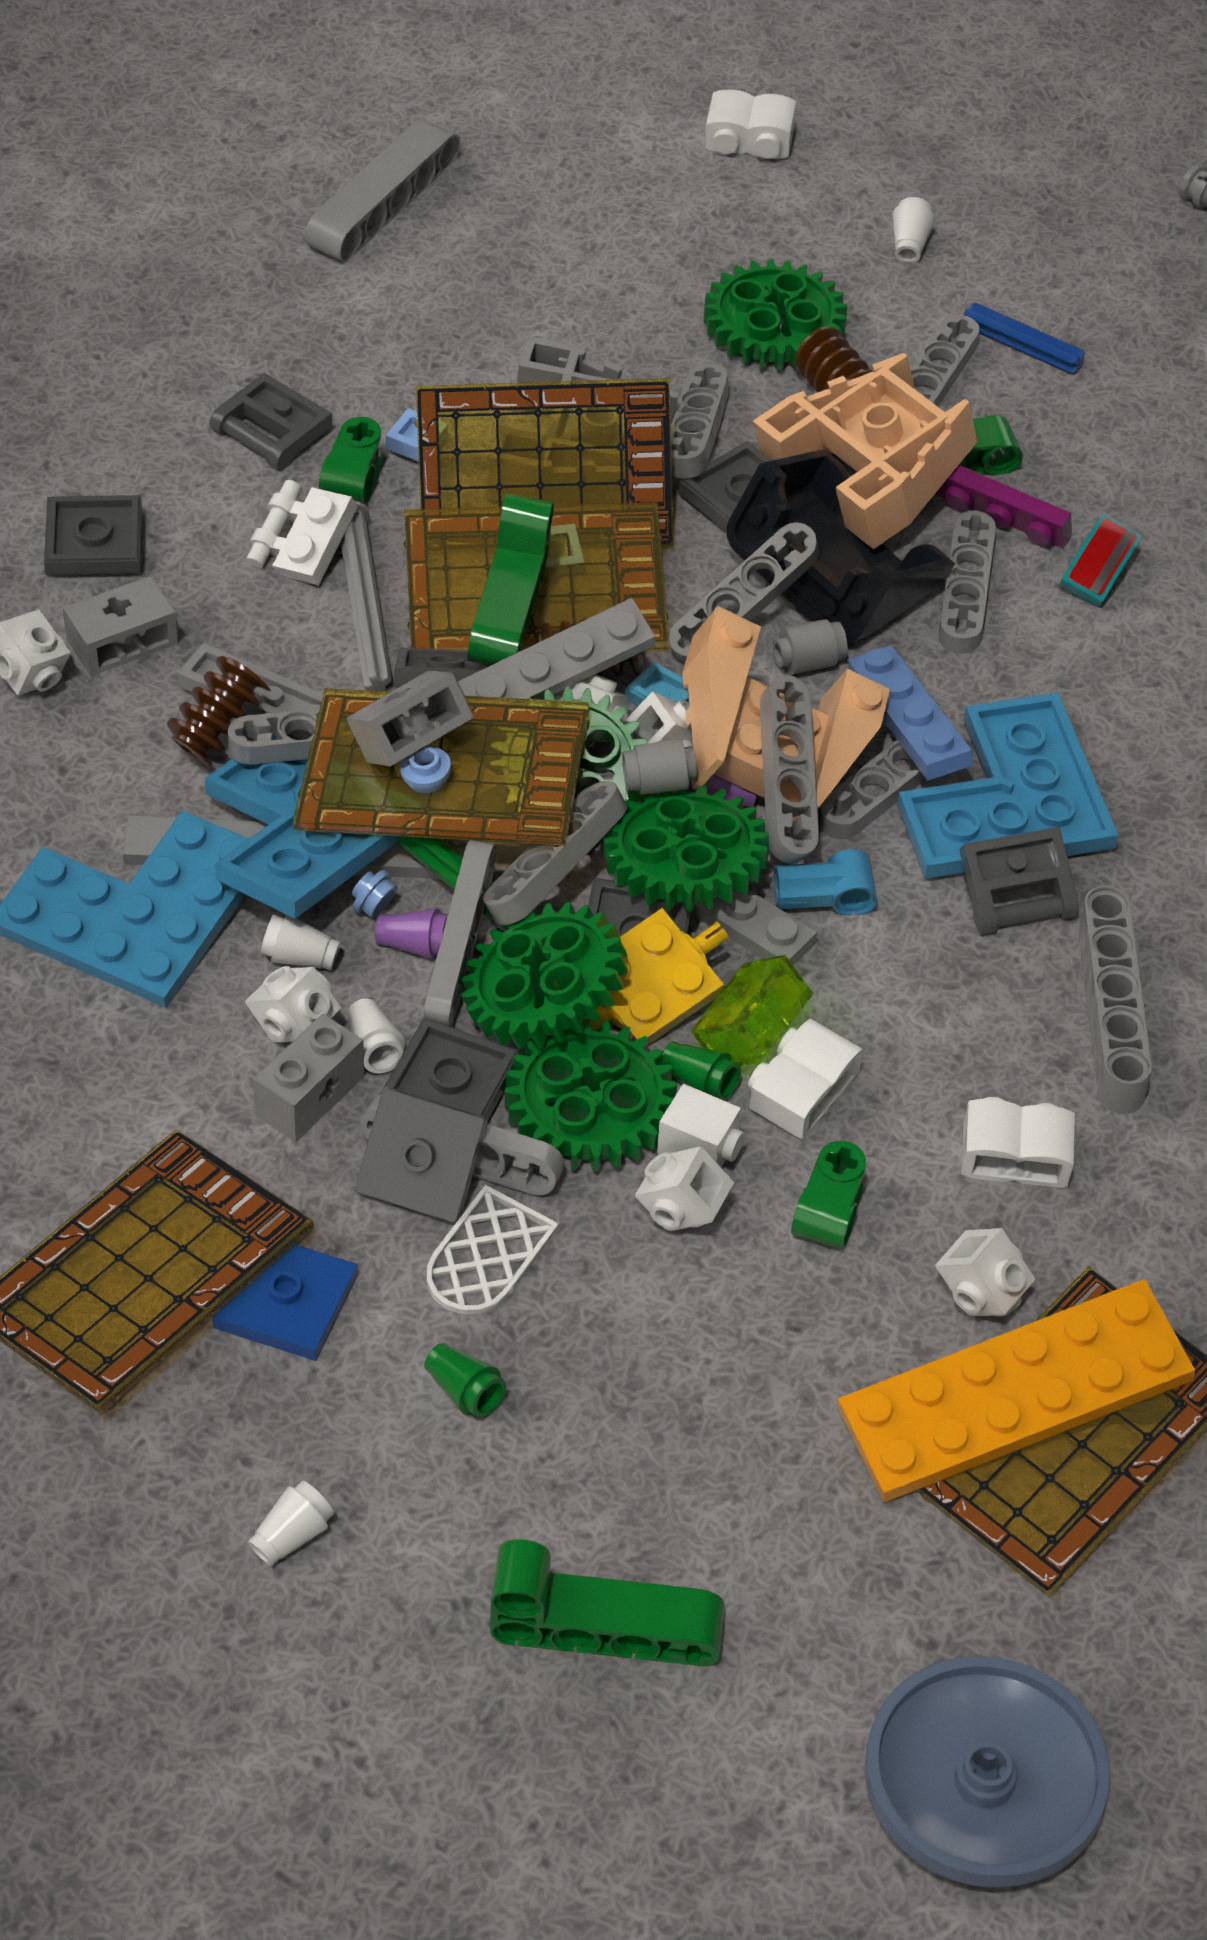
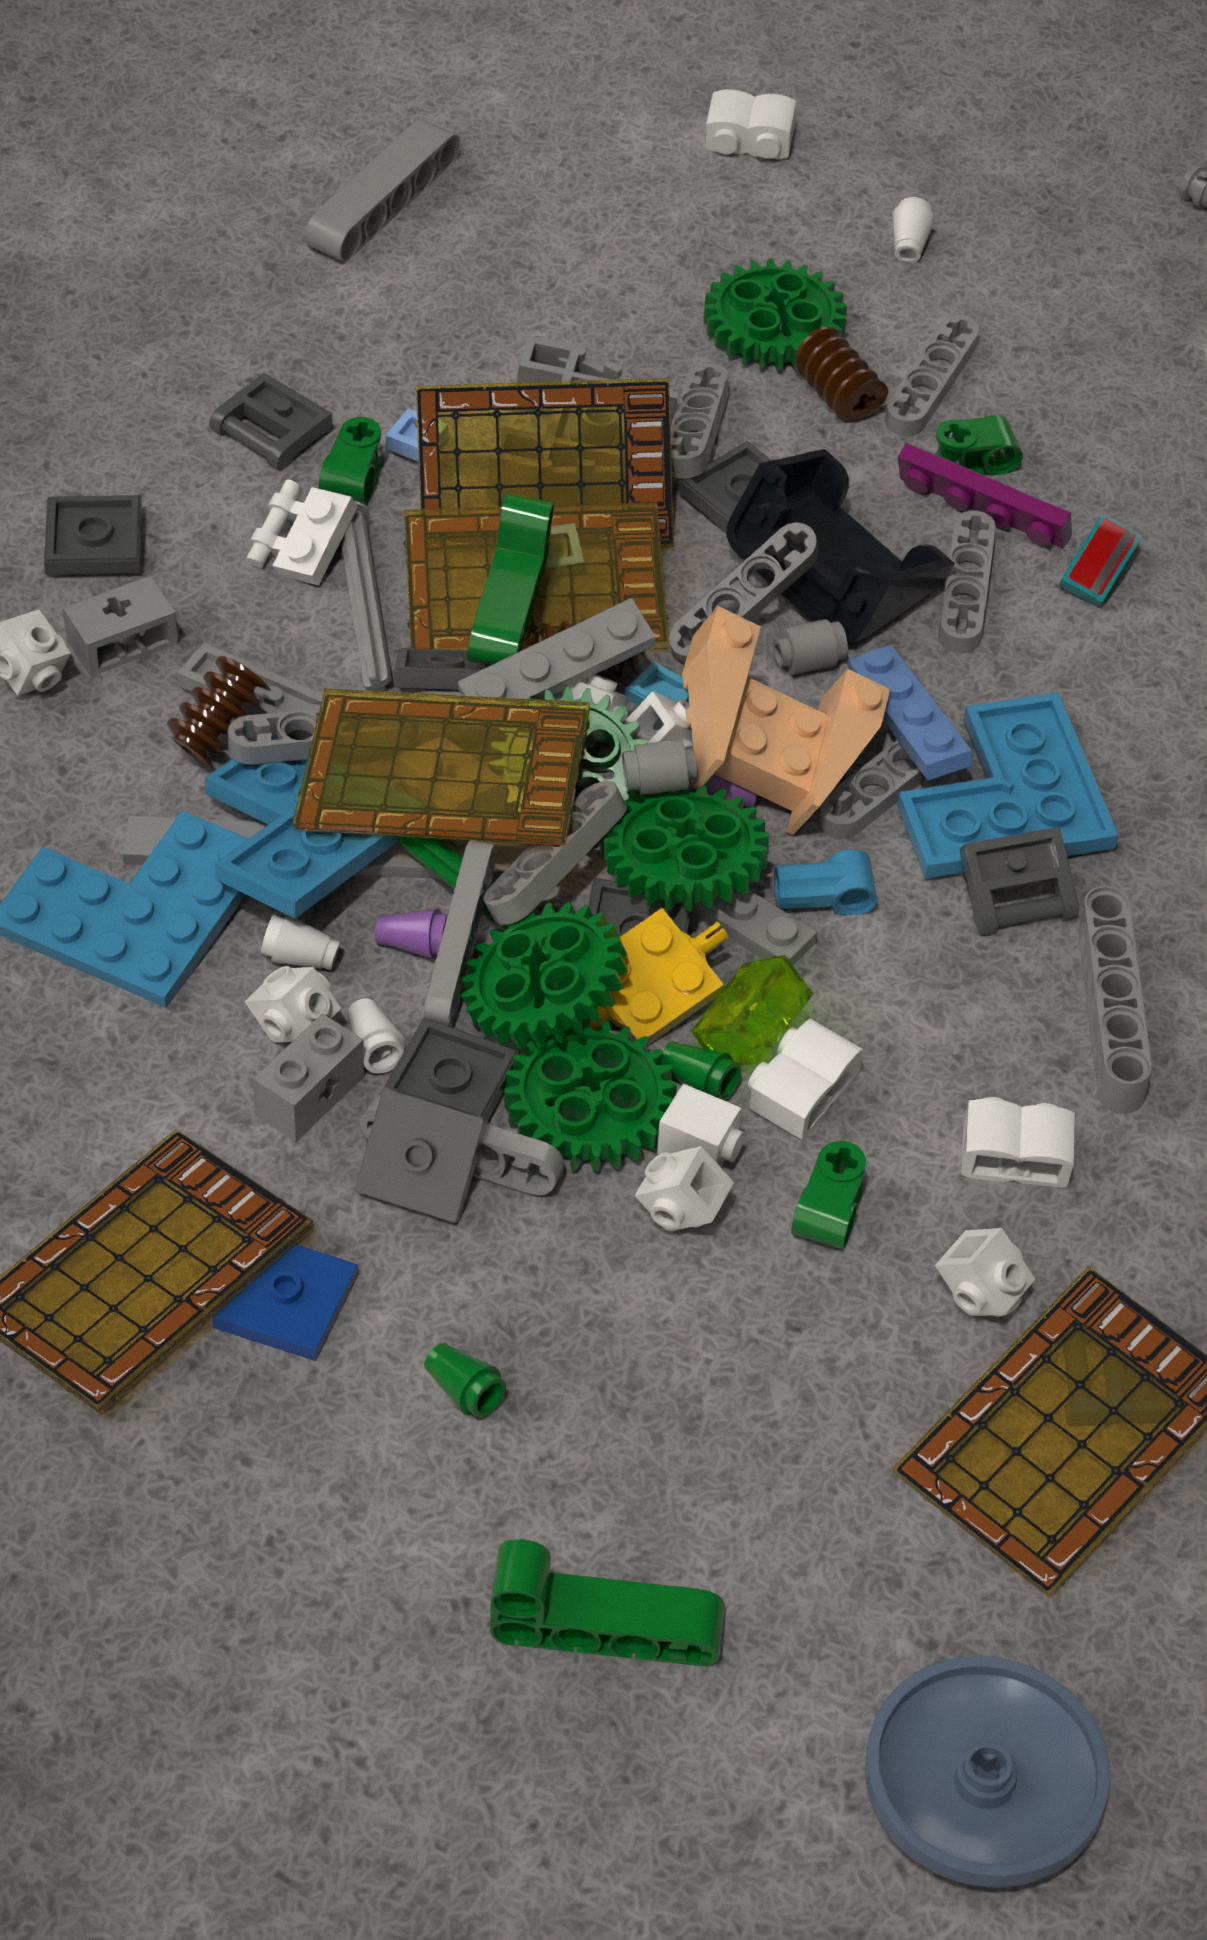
(292, 1522): white cone -> none
(373, 893): light blue plate -> none
(409, 718): light grey brick -> none
(426, 769): light blue plate -> none
(488, 1194): white window -> none
(795, 769): light grey beam -> none
(885, 433): light nougat wedge -> none
(1015, 1390): light orange plate -> none
(1026, 338): blue axle -> none

